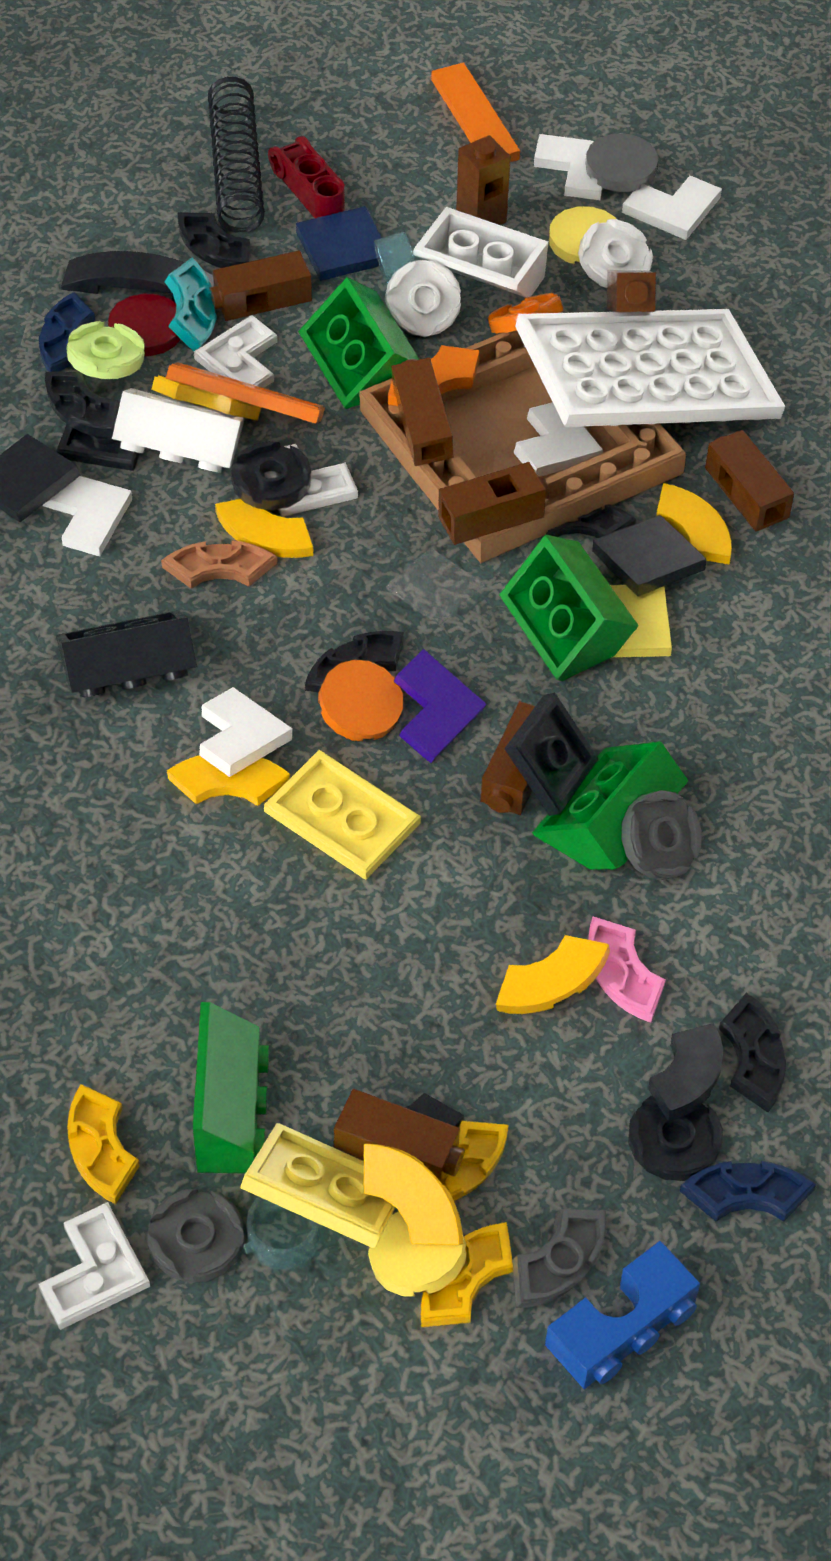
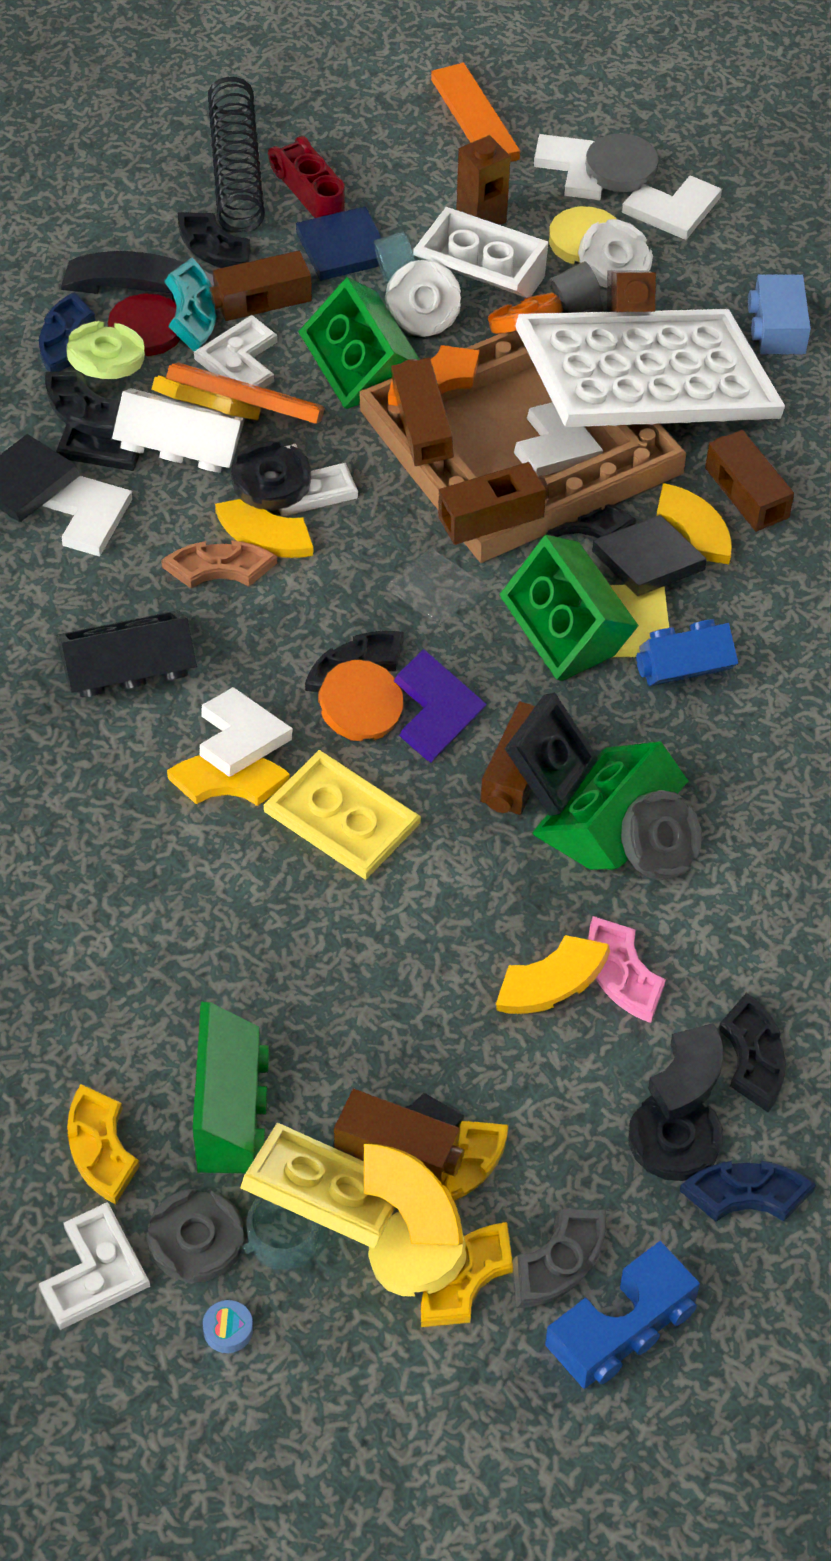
(227, 1326): none -> medium blue tile
(578, 289): none -> dark grey piece
(686, 654): none -> blue brick
(780, 314): none -> medium blue brick

